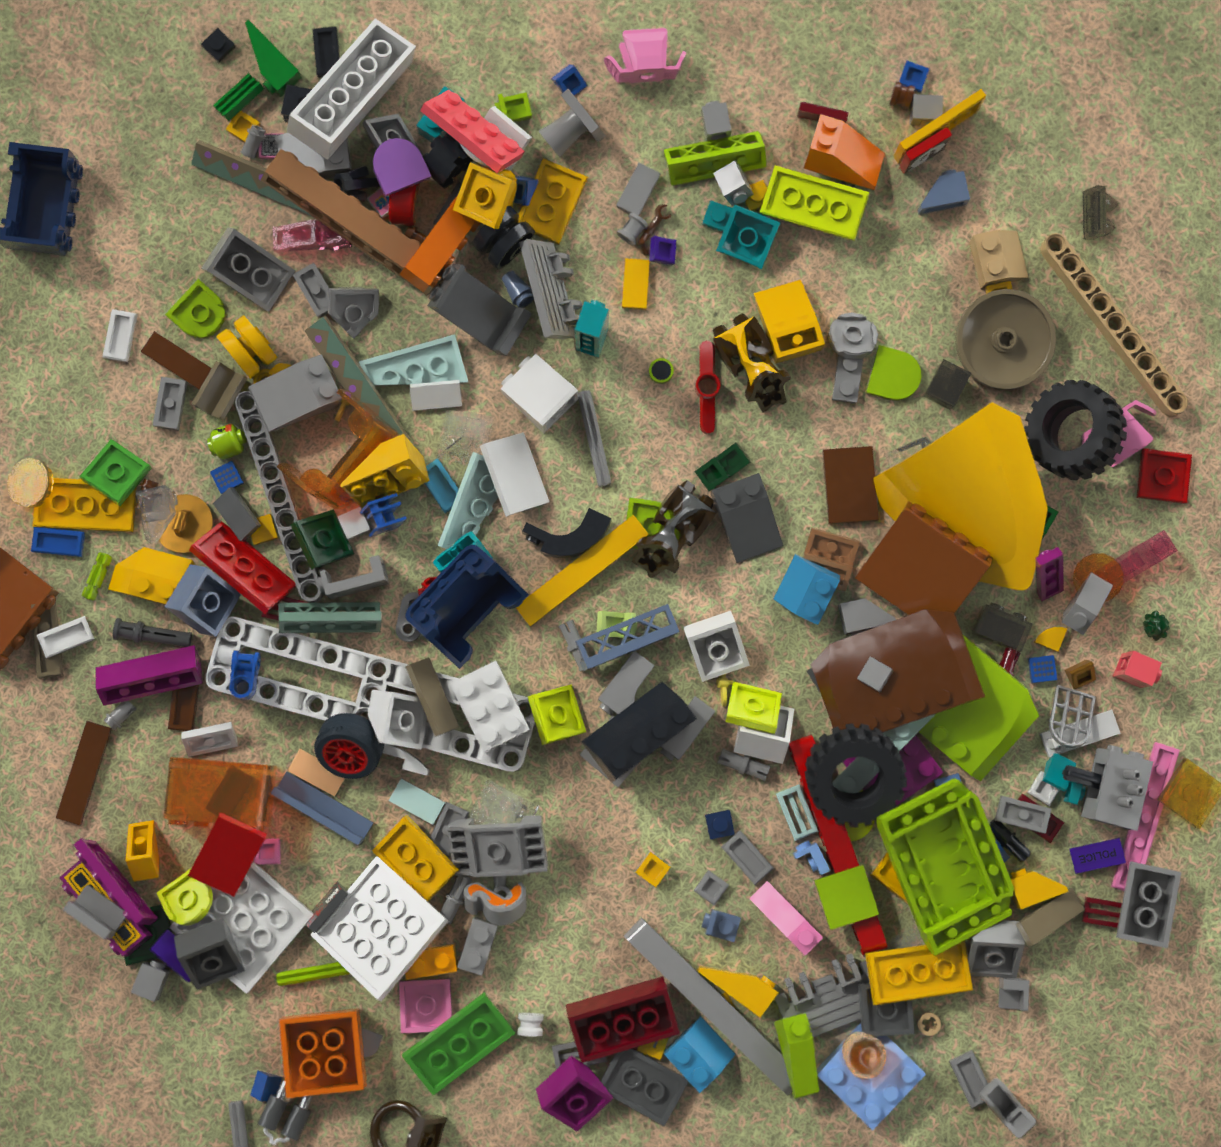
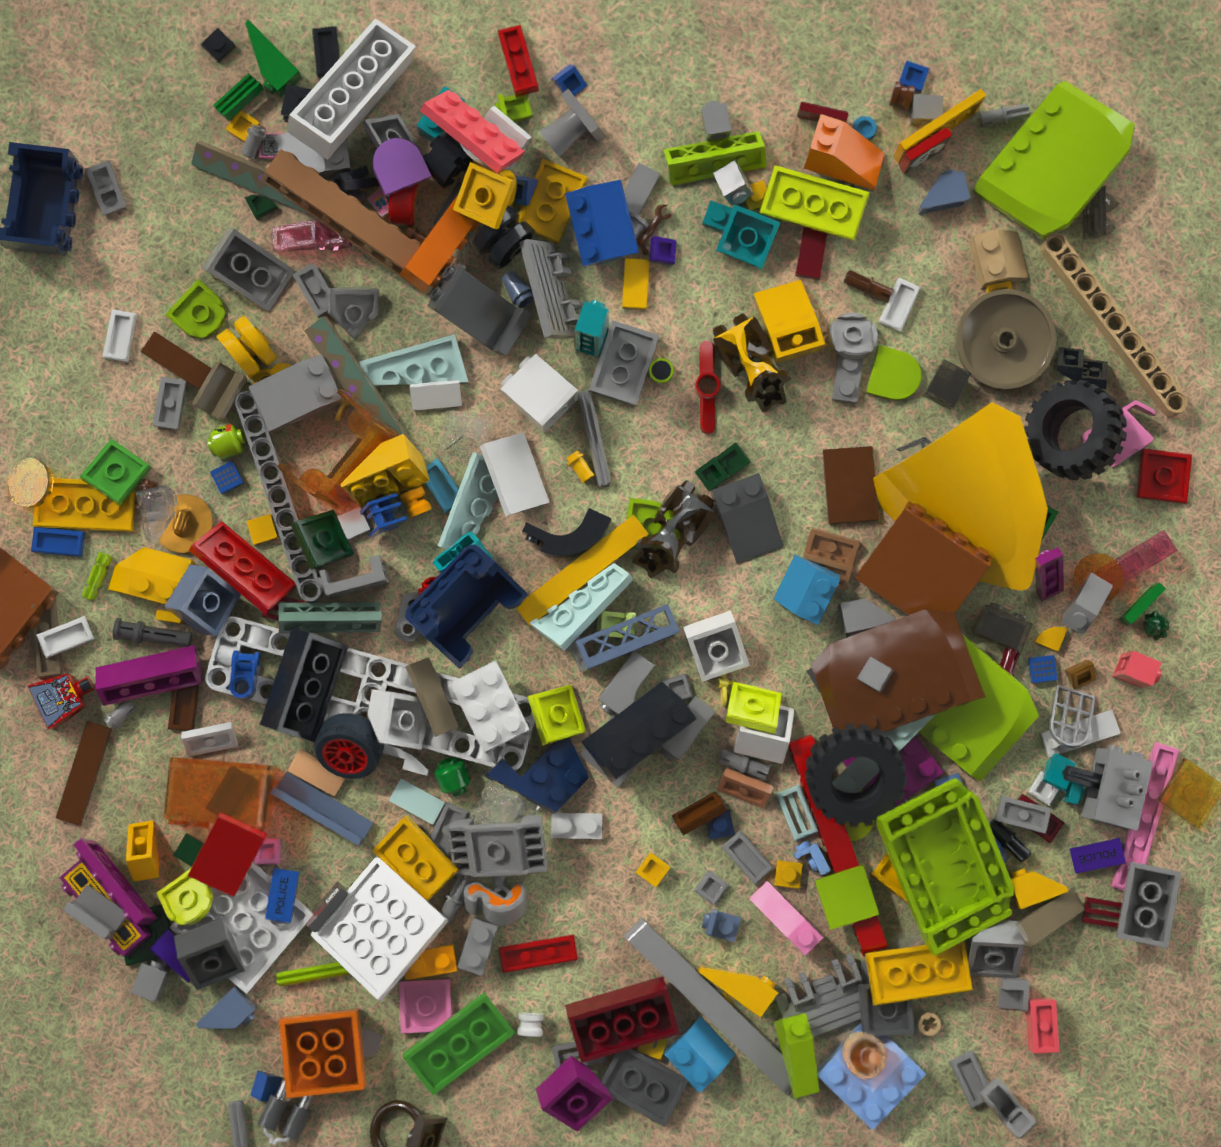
(60, 698): none -> torso
(106, 187): none -> light grey slope
(167, 616): none -> yellow tile
(188, 849): none -> dark green tile
(230, 1011): none -> sand blue slope
(237, 514): dark grey tile -> none
(260, 205): none -> dark green tile
(282, 895): none -> blue tile
(303, 685): none -> black slope
(415, 502): none -> light orange wheel
(452, 776): none -> green head
(518, 61): none -> red tile
(538, 953): none -> red tile
(549, 780): none -> dark blue wing
(571, 618): none -> light aqua wing
(576, 825): none -> white plate
(580, 466): none -> yellow pin
(601, 223): none -> blue slope
(624, 363): none -> light grey plate
(643, 53): bright pink piece -> none
(680, 686): none -> light grey tile
(699, 813): none -> reddish brown tile
(745, 788): none -> nougat plate
(788, 874): none -> yellow plate
(811, 253): none -> dark red tile
(866, 127): none -> dark azure tile
(868, 285): none -> reddish brown axle
(899, 305): none -> white tile
(1003, 115): none -> light grey axle
(1042, 1025): none -> coral panel
(1057, 161): none -> lime slope
(1074, 366): none -> black slope
(1142, 603): none -> green tile

